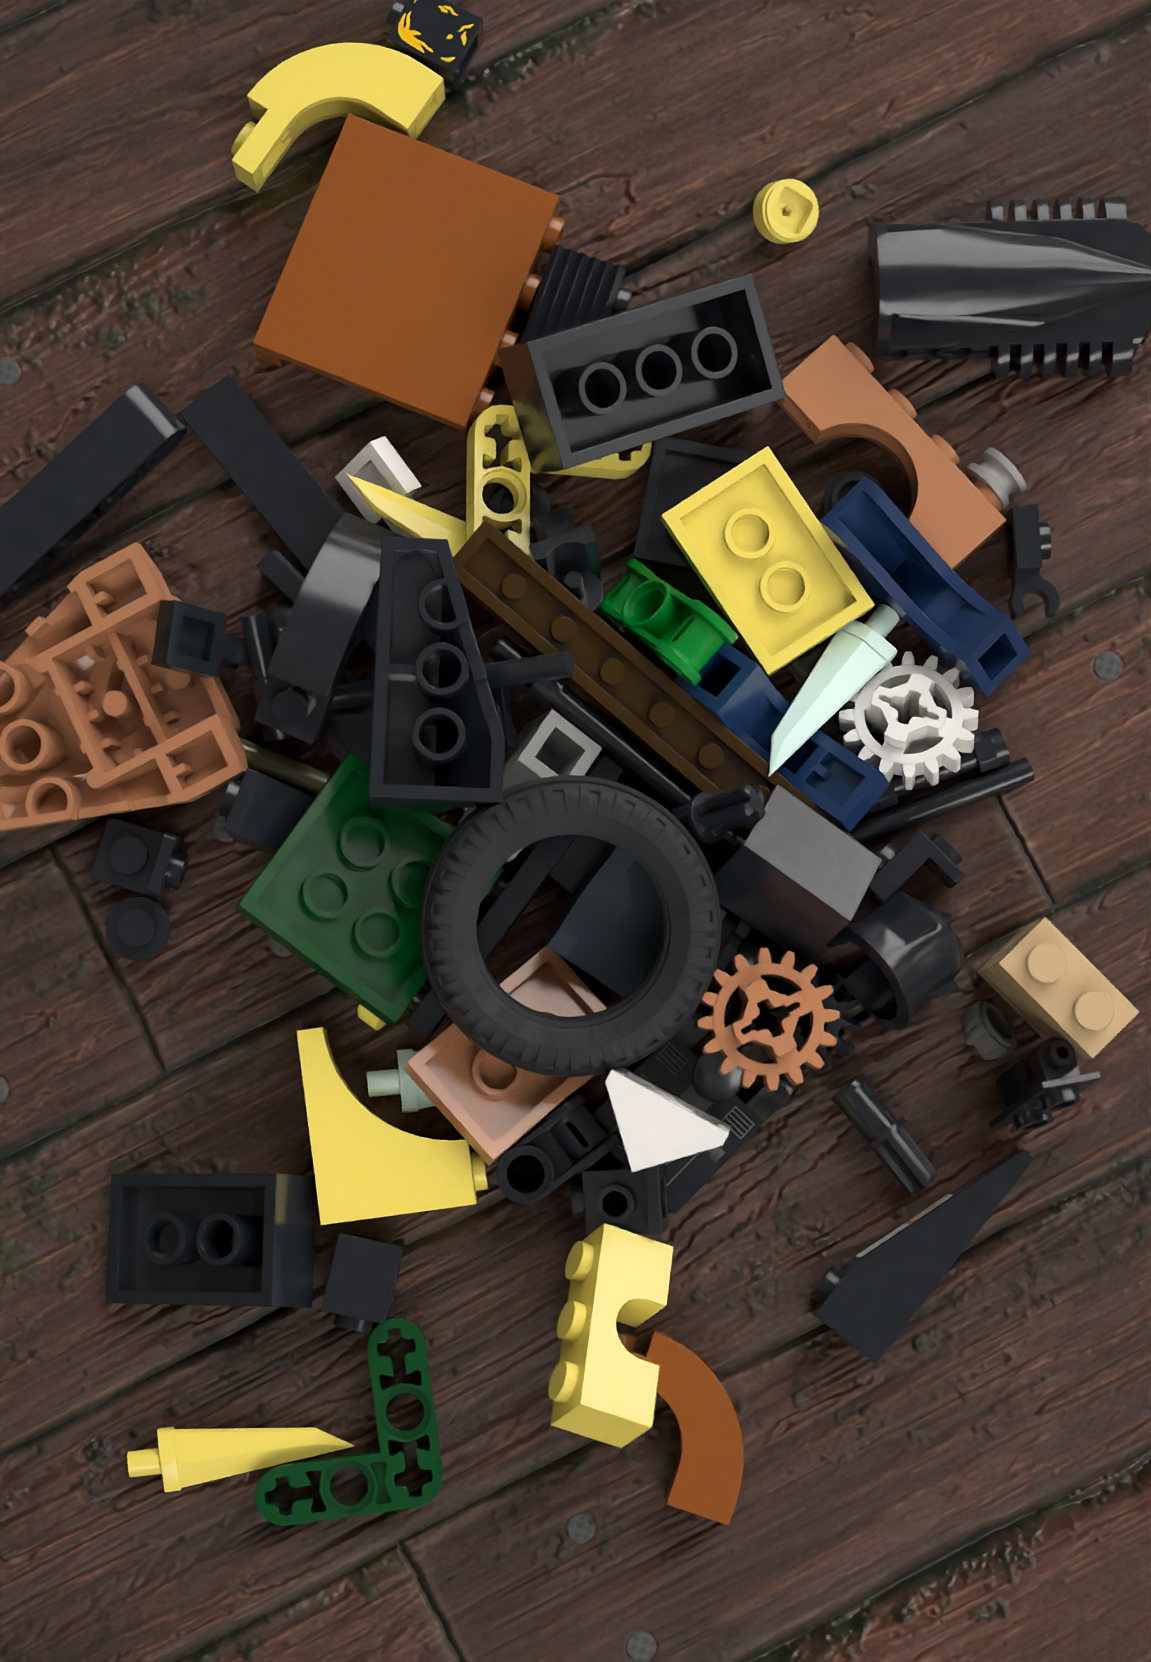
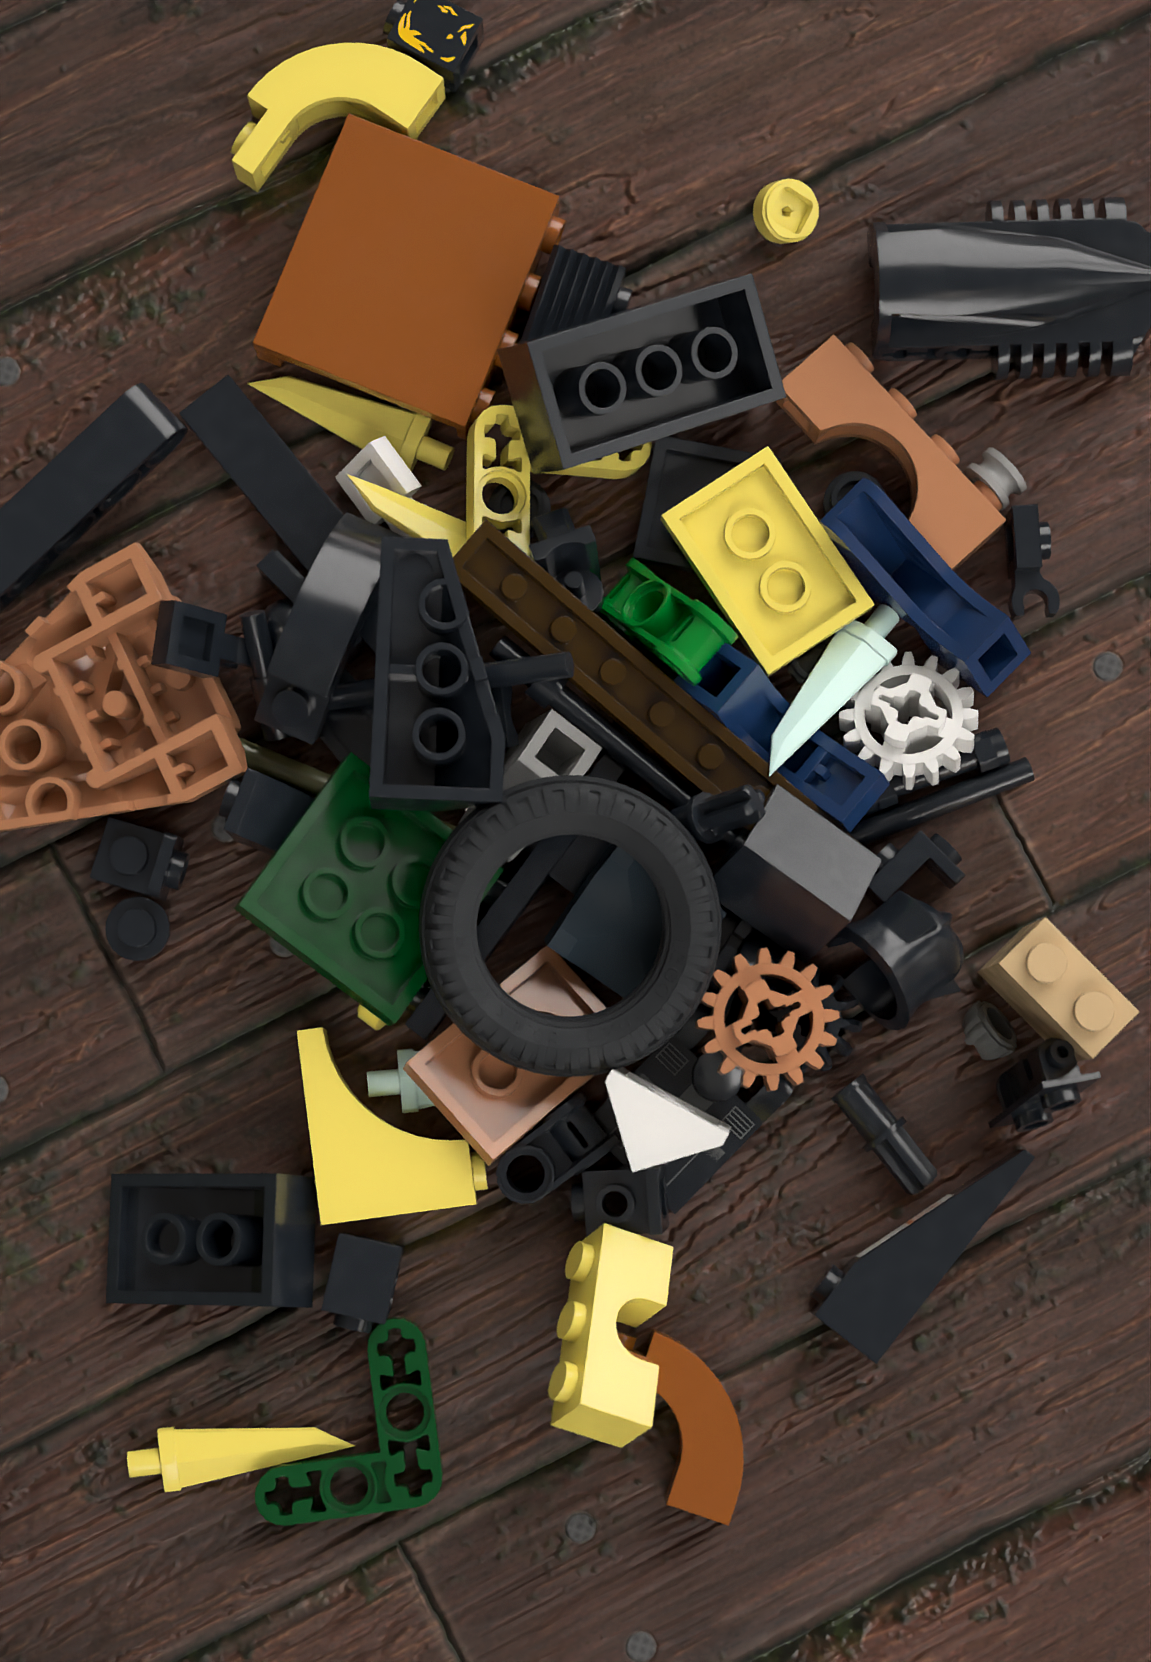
(360, 419): none -> light yellow bar

